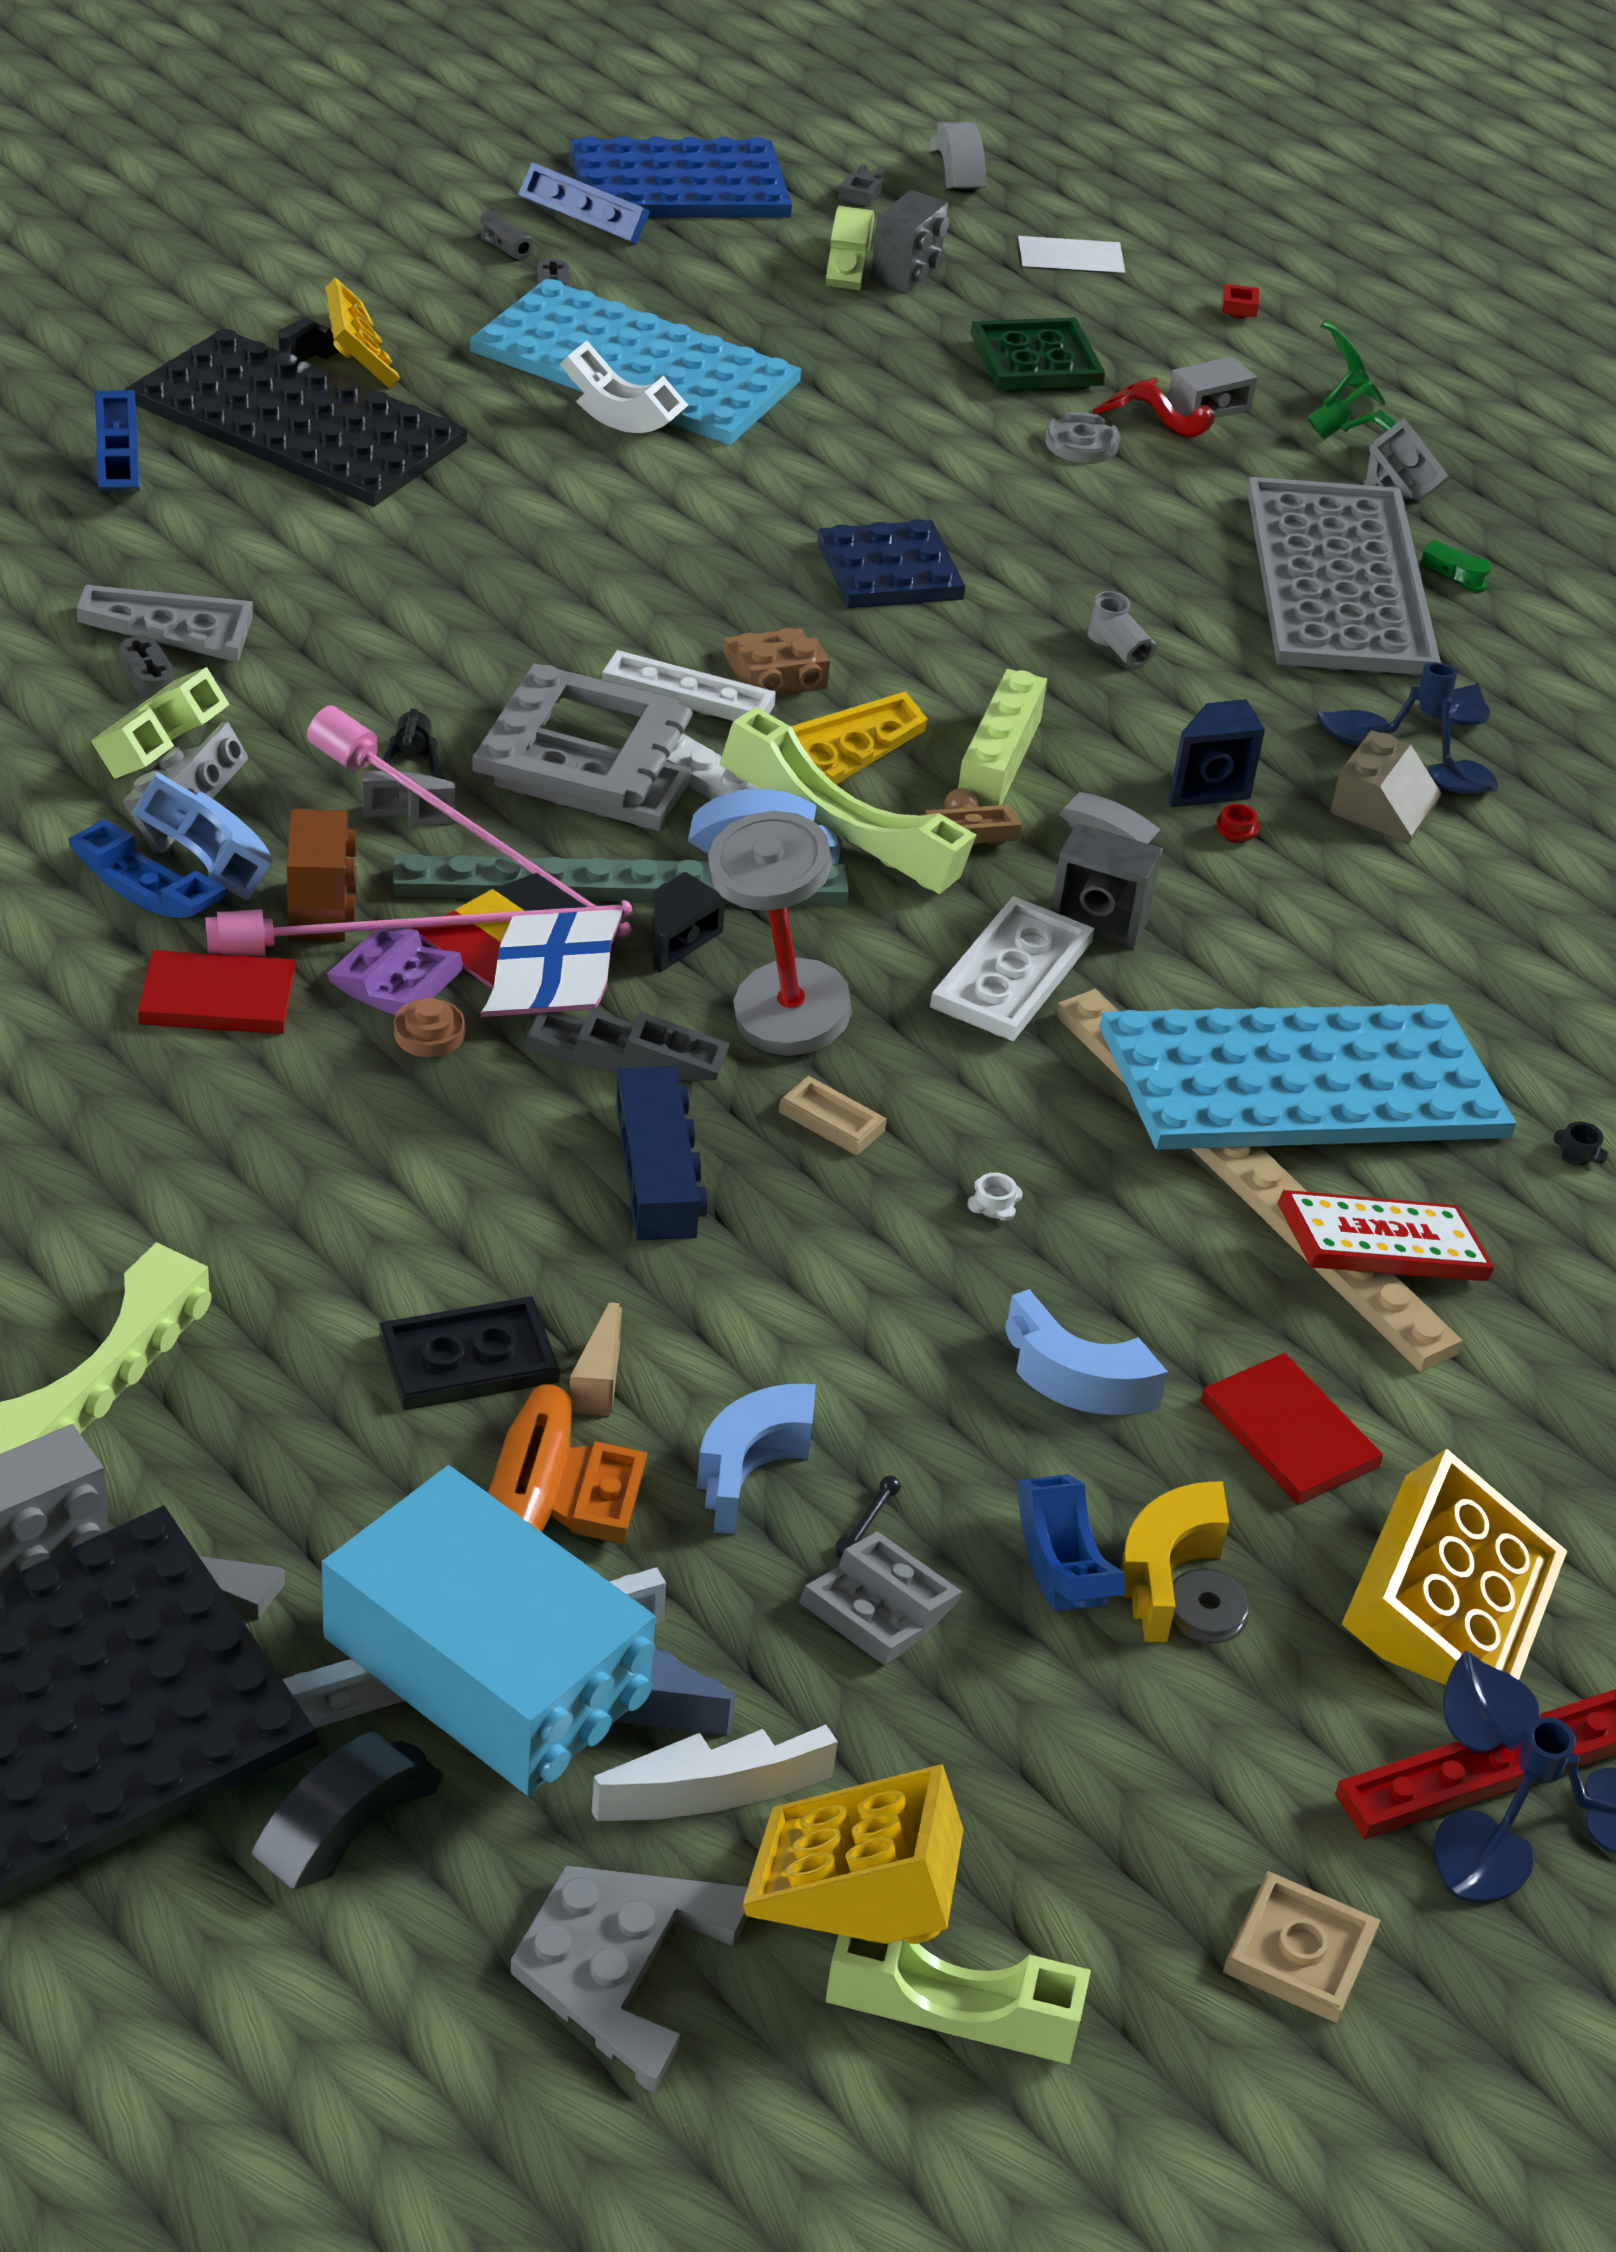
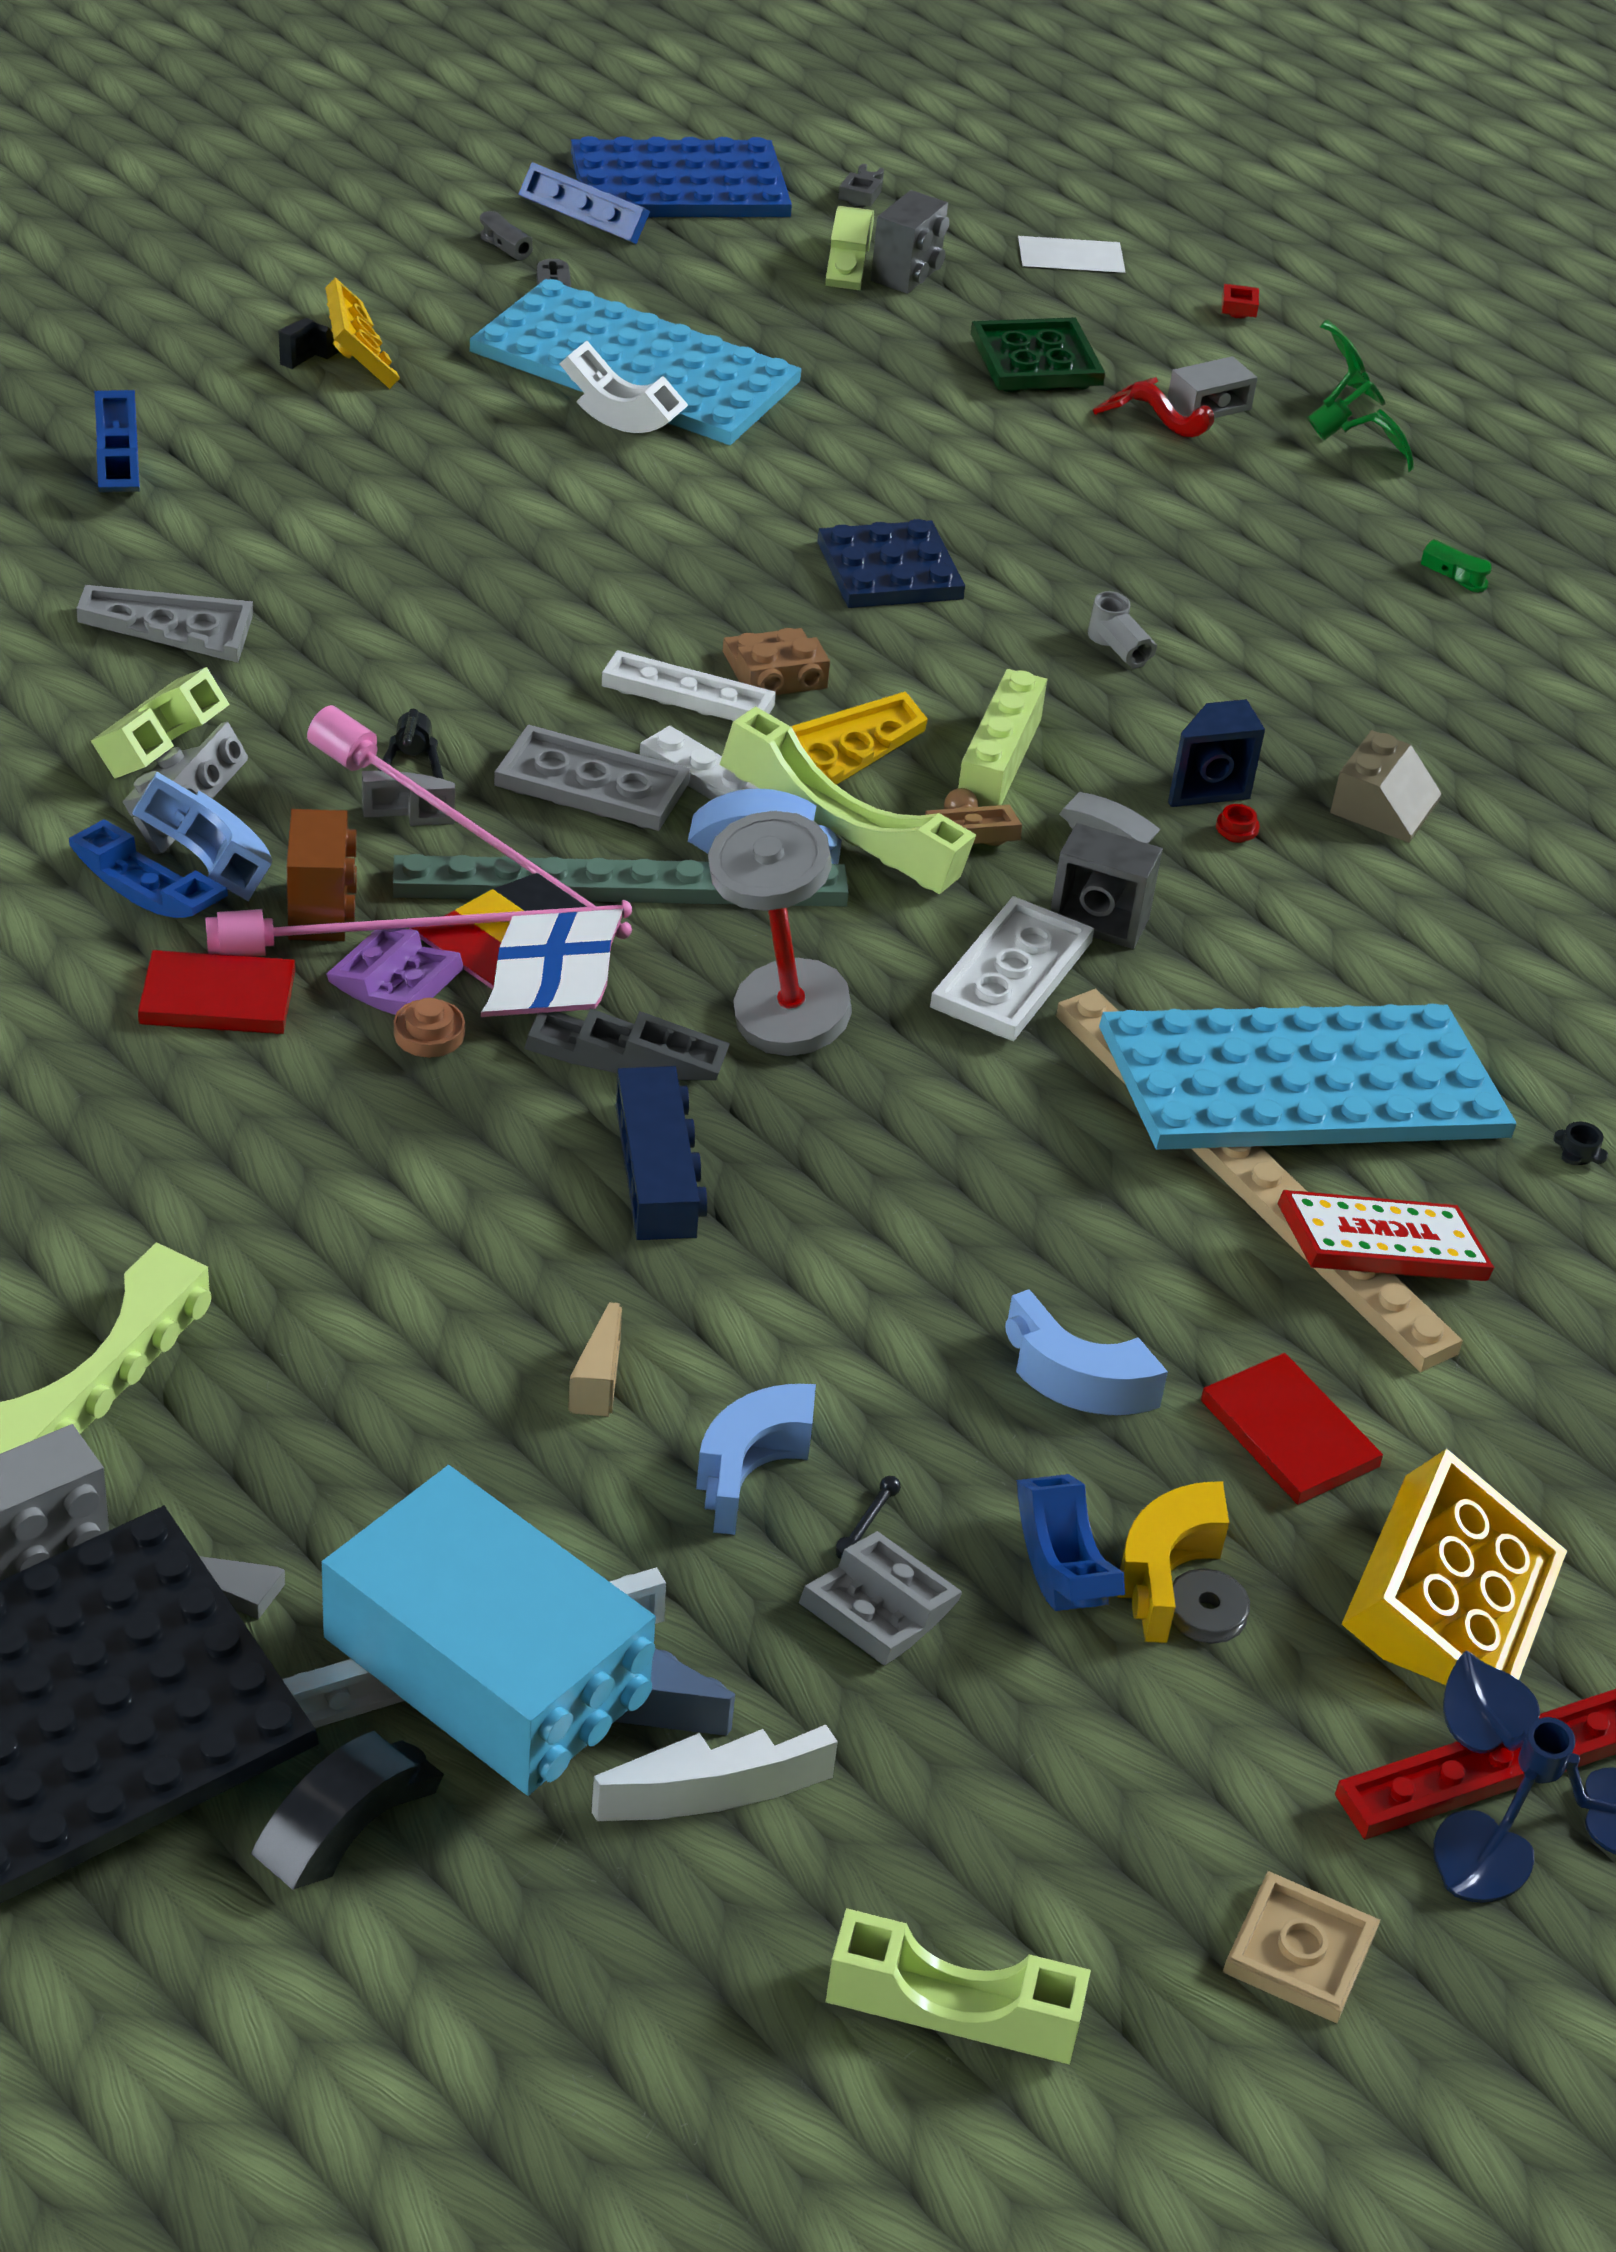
(145, 665): flat silver beam -> none
(298, 416): black plate -> none
(468, 1353): black tile -> none
(581, 1487): orange plate -> none
(598, 1943): light grey wing -> none
(633, 770): light grey hinge -> none
(684, 918): black slope -> none
(832, 1115): tan tile -> none
(862, 1860): yellow slope -> none
(961, 154): light grey arch -> none
(995, 1196): white plate -> none
(1082, 438): light grey tile -> none
(1341, 577): light grey plate -> none
(1405, 463): light grey slope -> none
(1438, 699): dark blue plant -> none

